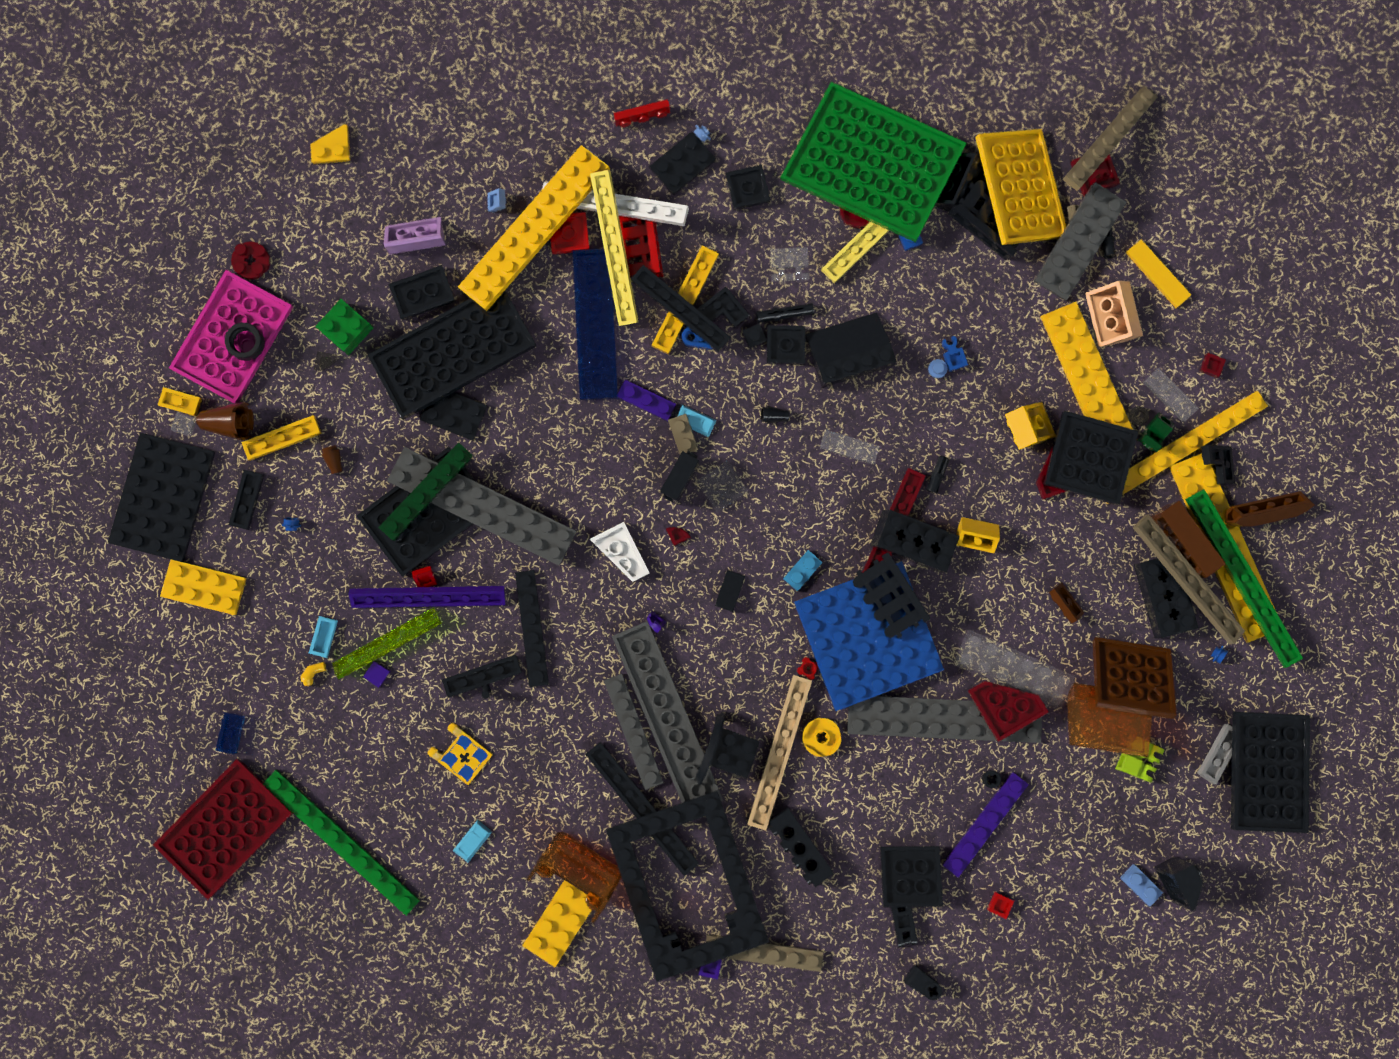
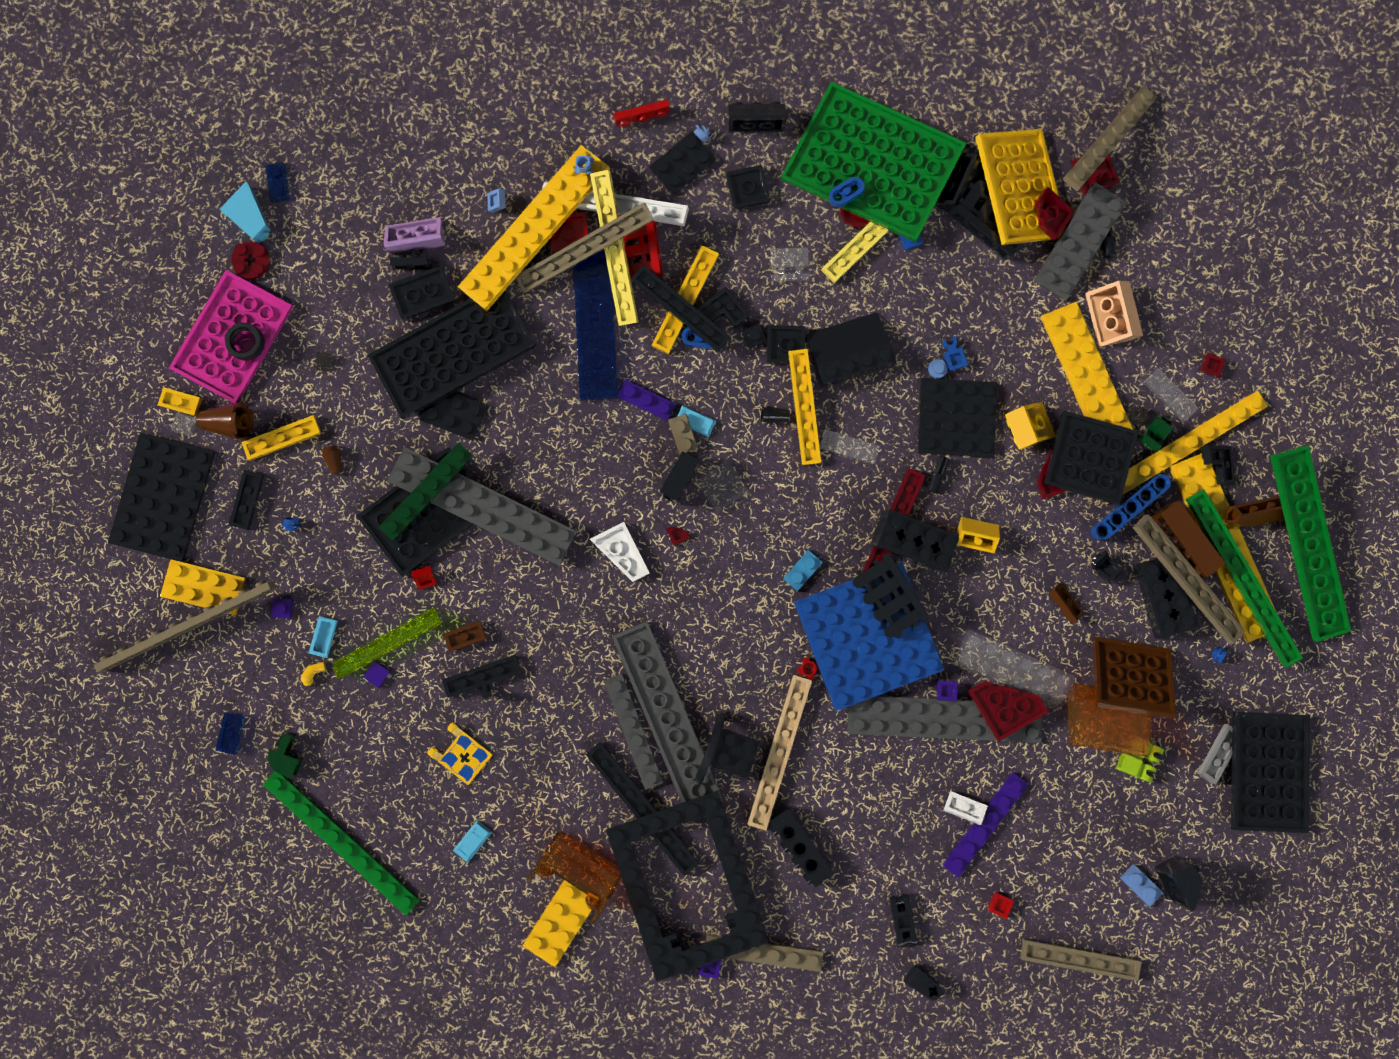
(178, 629): none -> dark tan plate
(222, 829): dark red plate -> none
(247, 213): none -> medium azure slope
(277, 182): none -> clear blue plate
(281, 608): none -> dark purple plate
(281, 760): none -> dark green brick
(331, 147): yellow wing -> none
(344, 327): green brick -> none
(402, 262): none -> black plate
(427, 596): dark purple plate -> none
(464, 636): none -> reddish brown plate
(532, 628): black plate -> none
(580, 160): none -> medium blue plate
(585, 247): none -> dark tan plate
(655, 621): dark purple tile -> none
(729, 591): black slope -> none
(756, 117): none -> black slope
(783, 313): black pin -> none
(804, 406): none -> yellow plate
(819, 726): yellow plate -> none
(845, 192): none -> blue plate
(911, 877): black plate -> none
(947, 690): none -> dark purple plate
(957, 417): none -> black plate
(965, 808): none -> white plate
(991, 773): black bush -> none
(1052, 213): none -> dark red plate
(1080, 960): none -> dark tan plate
(1106, 567): none -> black bracket
(1138, 504): none -> blue beam
(1158, 273): yellow tile -> none
(1310, 543): none -> green plate

